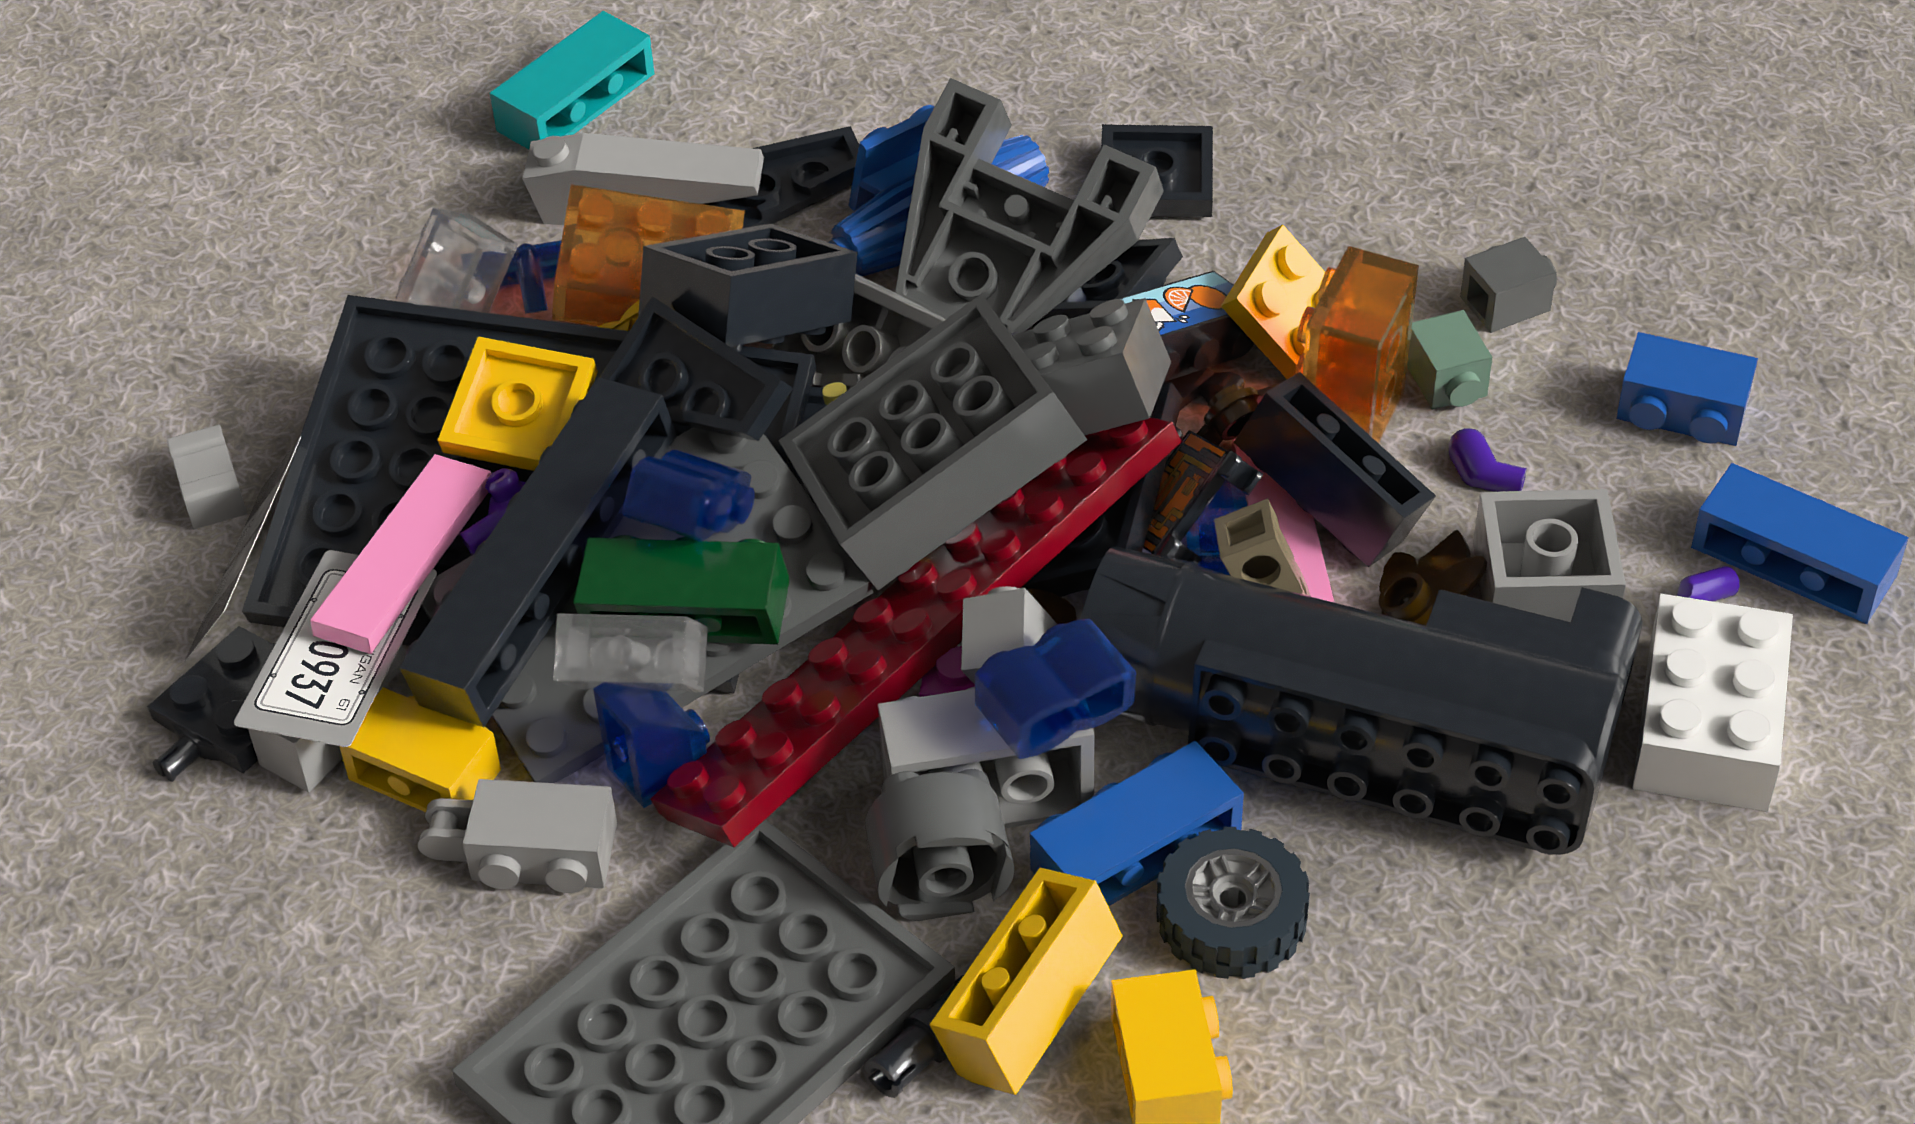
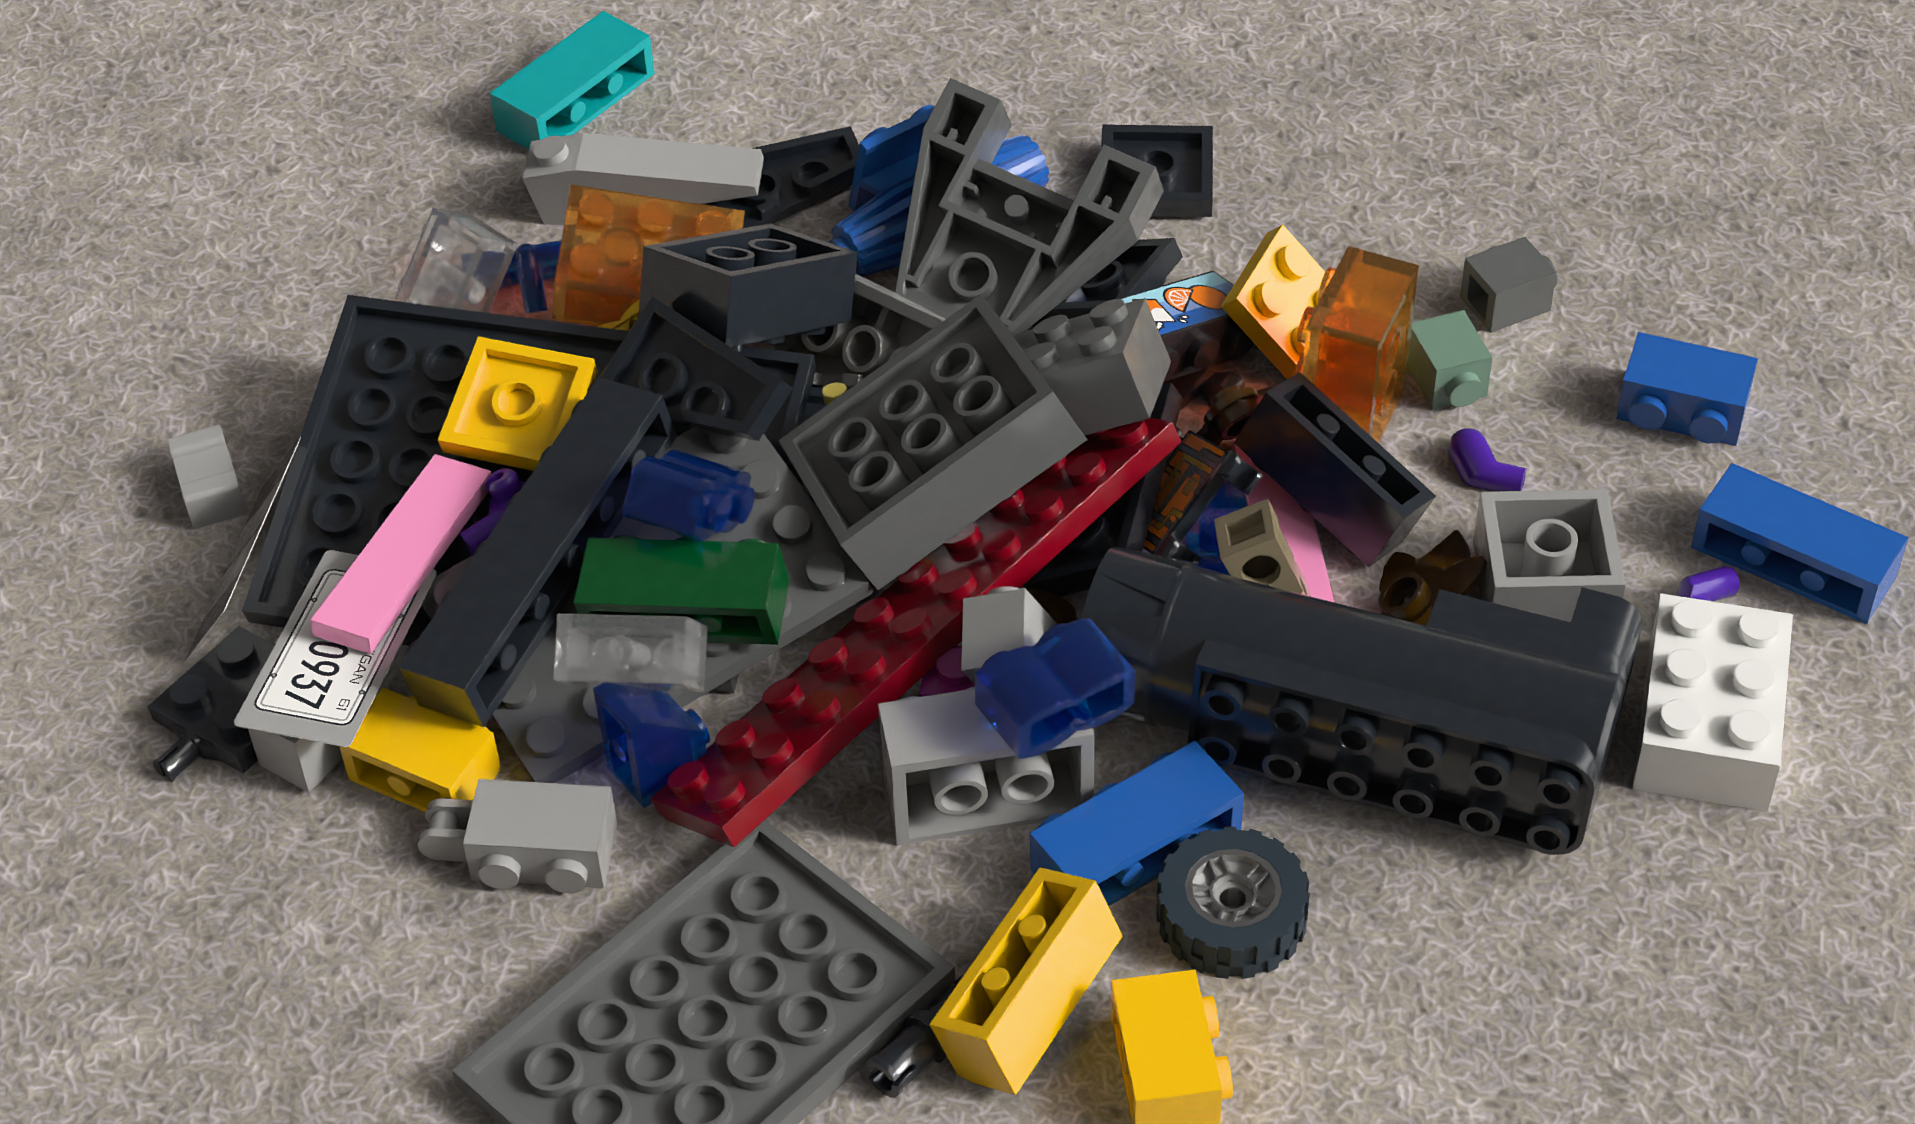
(938, 843): dark grey brick -> none

